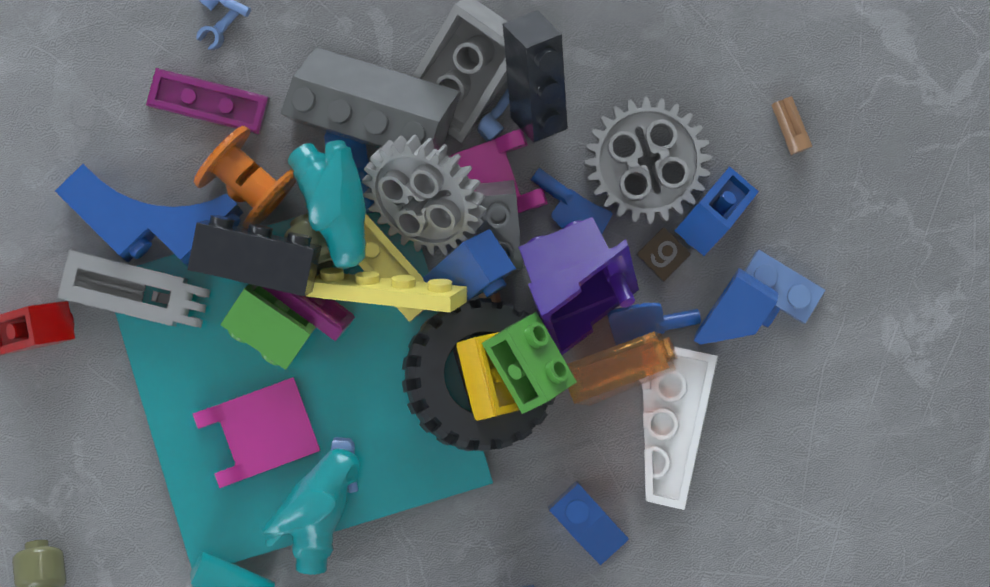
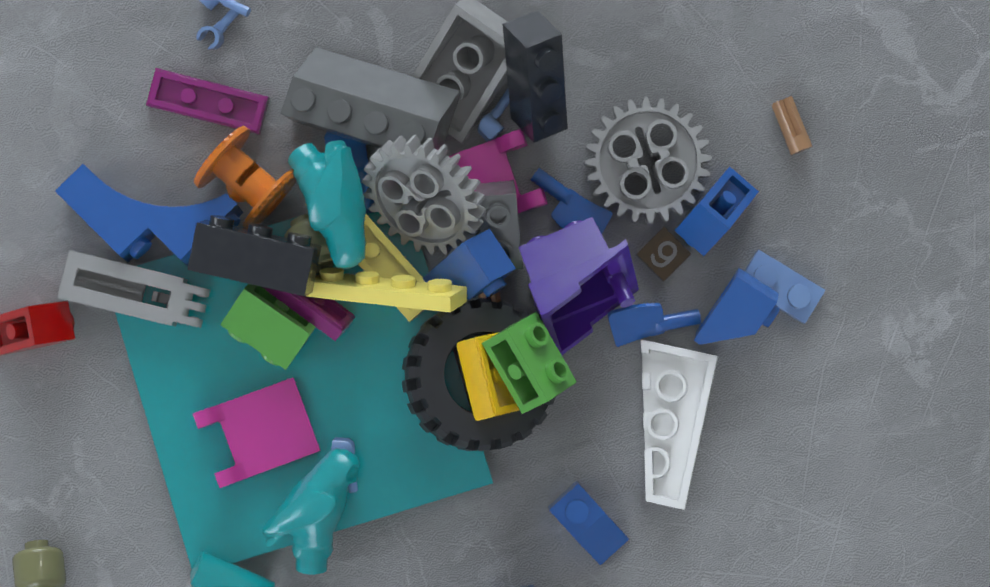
(621, 368): clear orange slope -> none

